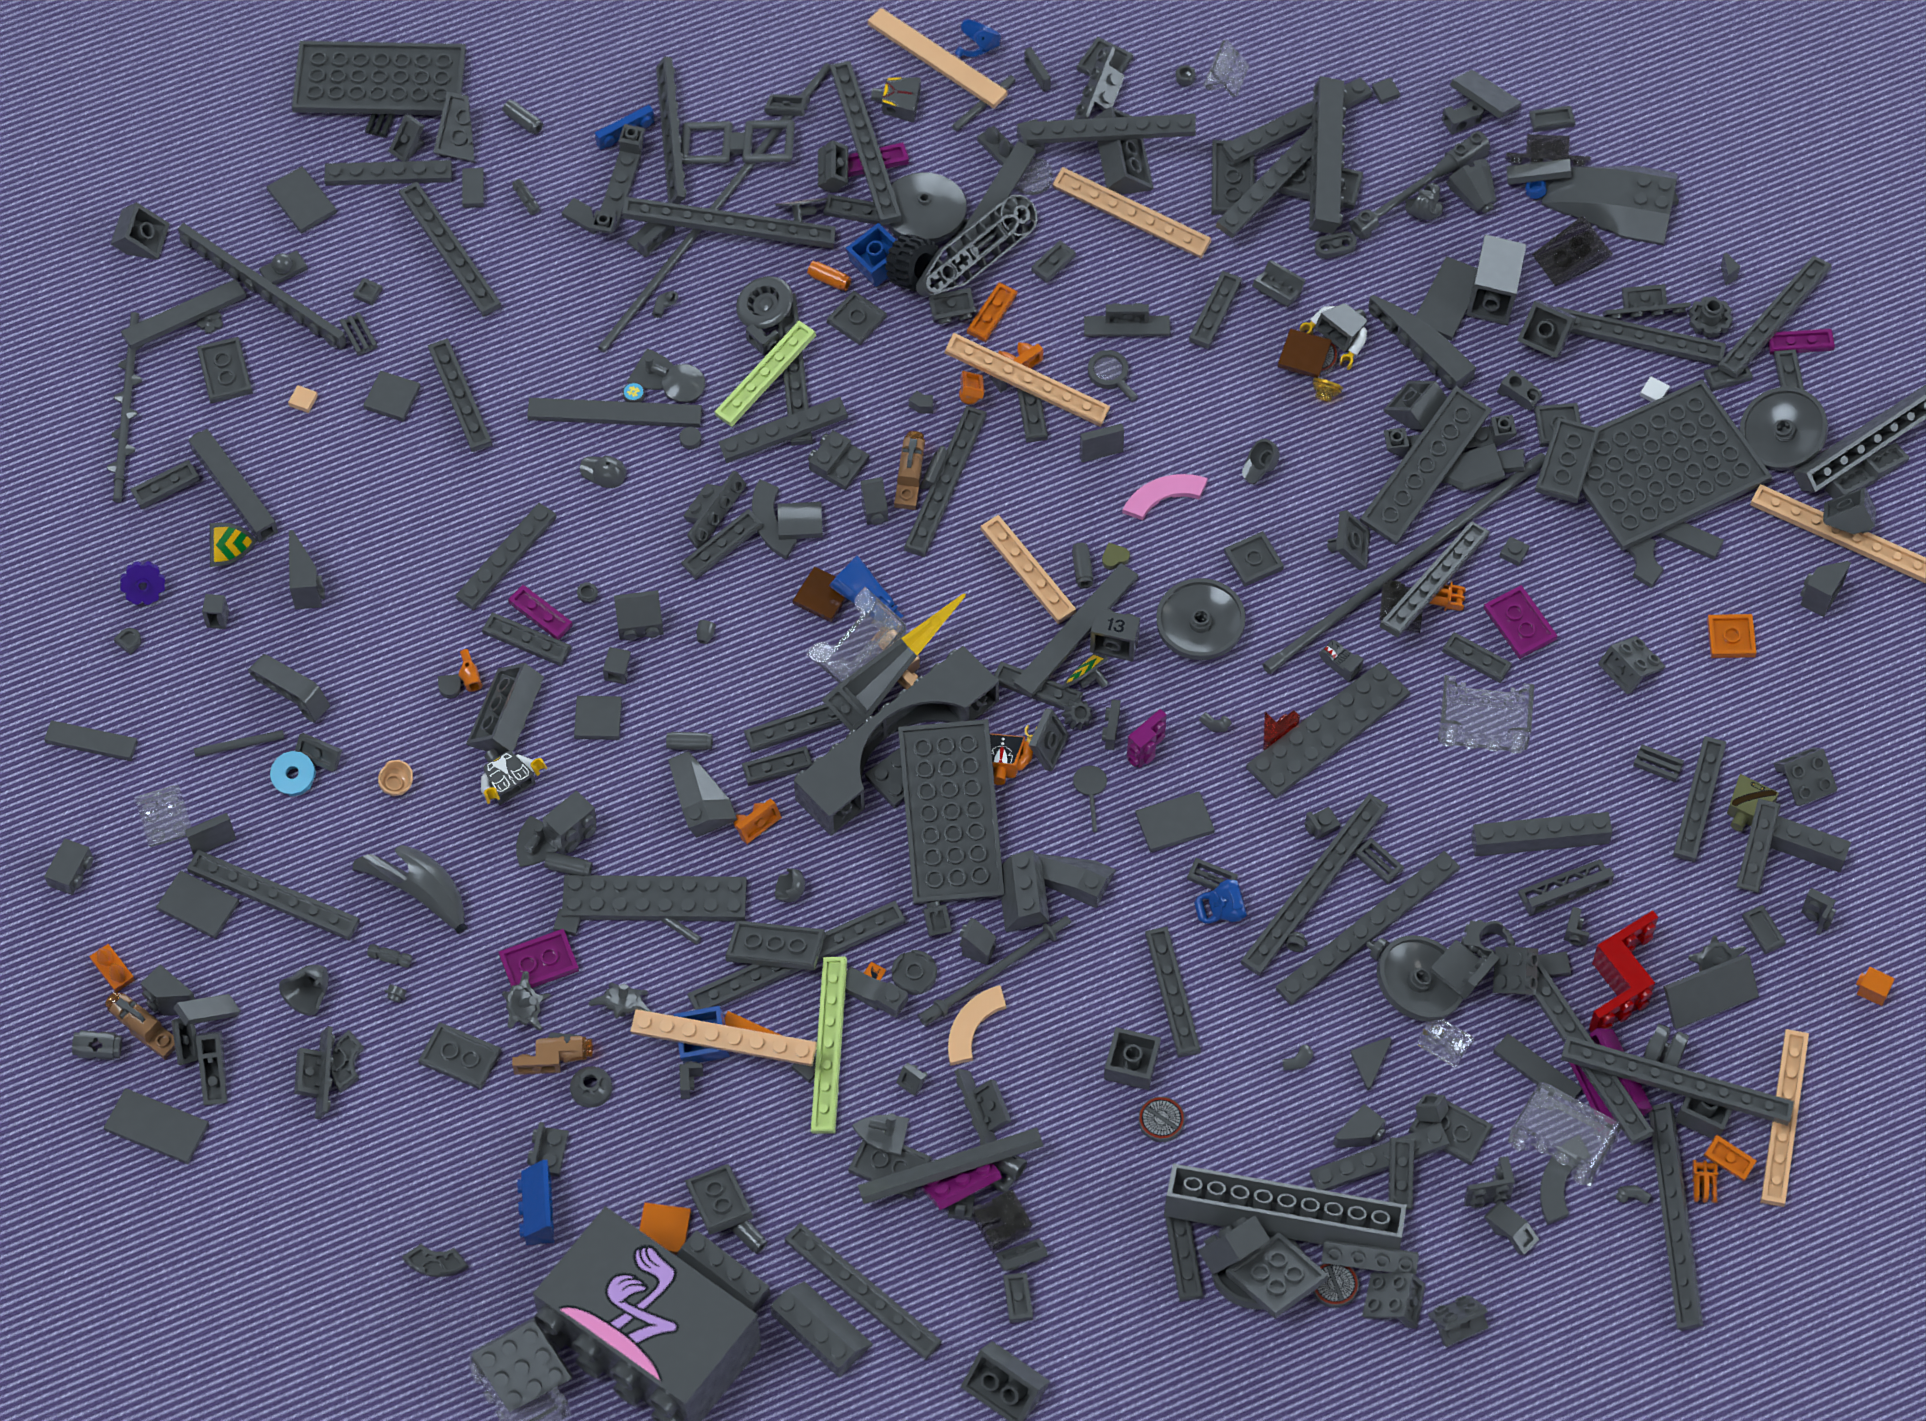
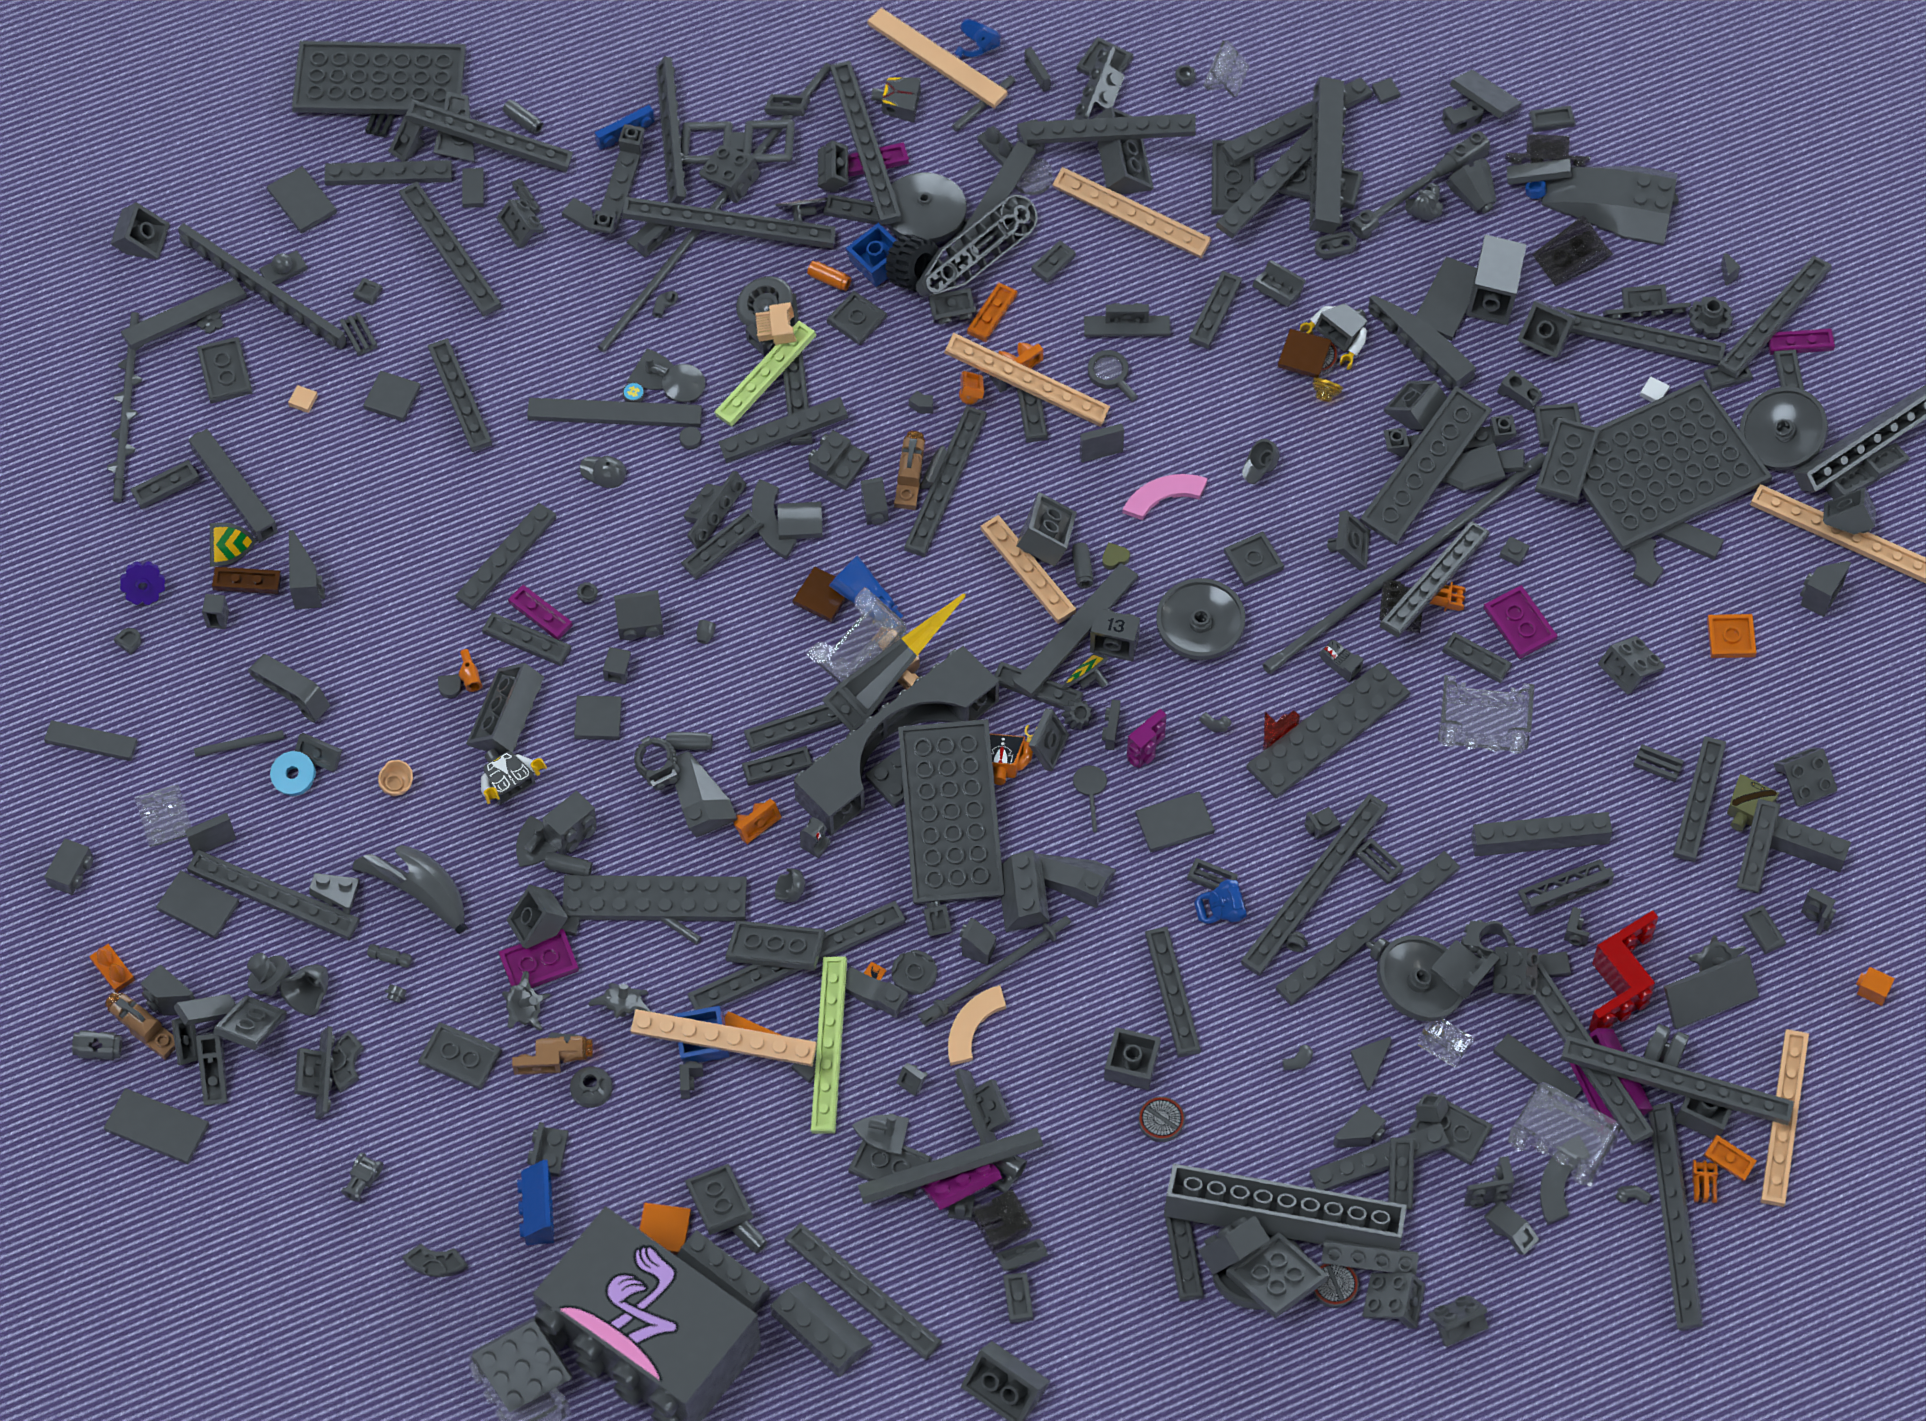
(246, 580): none -> reddish brown plate
(250, 1022): none -> dark grey tile
(267, 973): none -> dark grey plate
(335, 890): none -> wing
(363, 1174): none -> dark grey connector
(489, 135): none -> dark grey plate
(519, 222): none -> dark grey bracket
(536, 916): none -> dark grey slope
(667, 774): none -> dark grey piece
(732, 170): none -> dark grey bracket
(776, 324): none -> light nougat piece
(813, 837): none -> dark grey leg
(1047, 529): none -> dark grey slope

